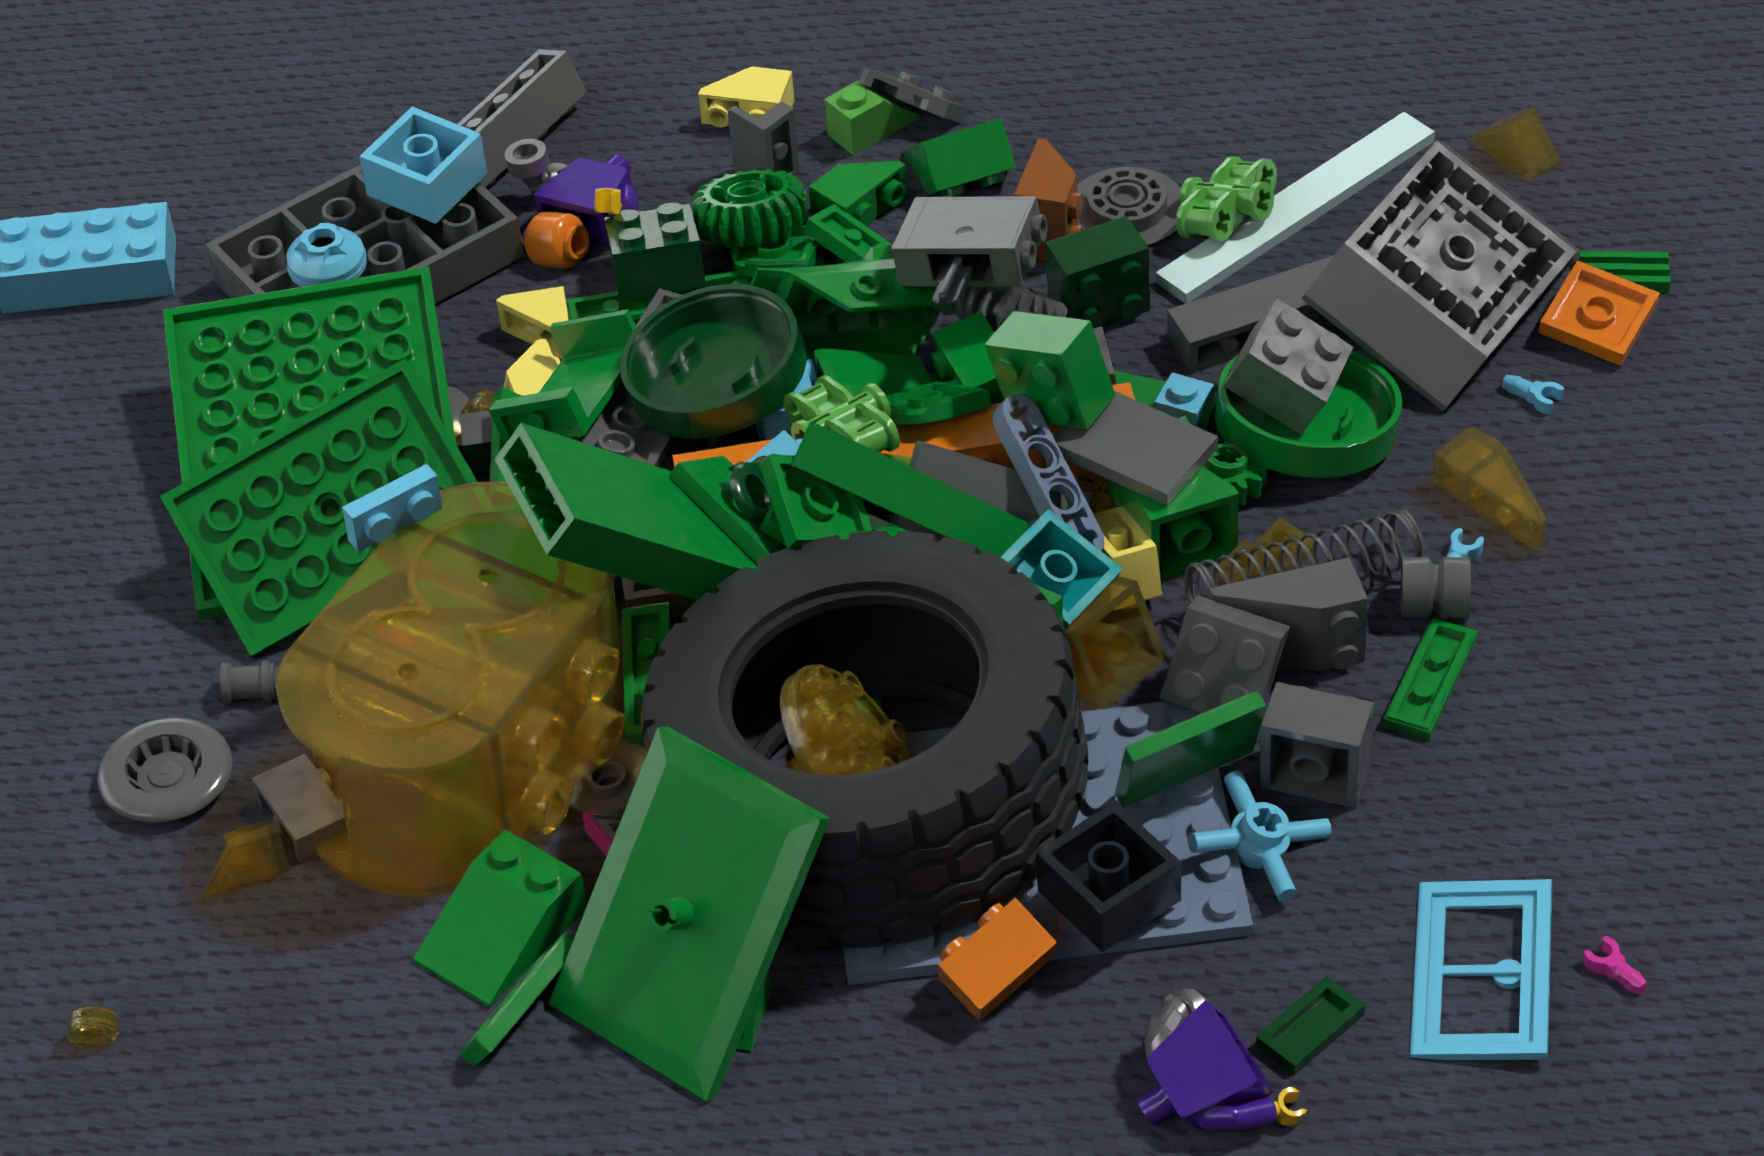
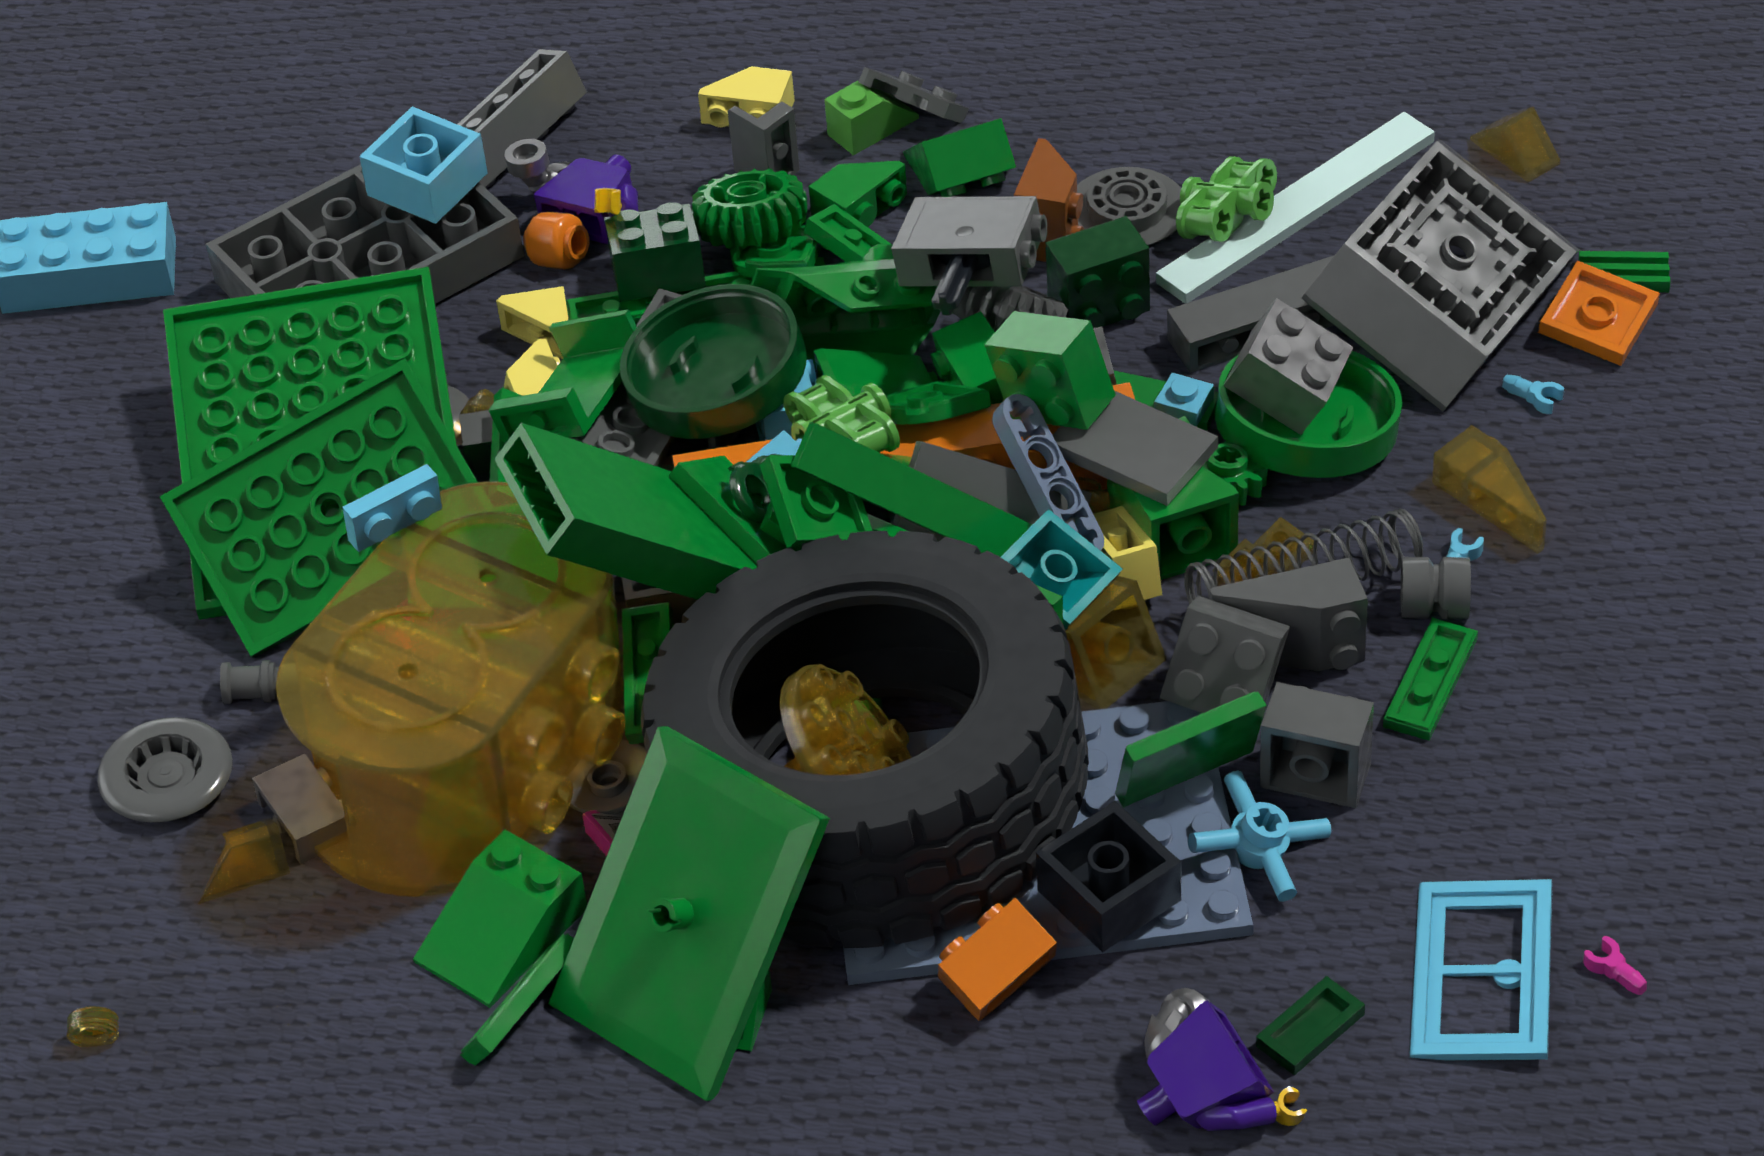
(335, 262): medium azure piece -> none

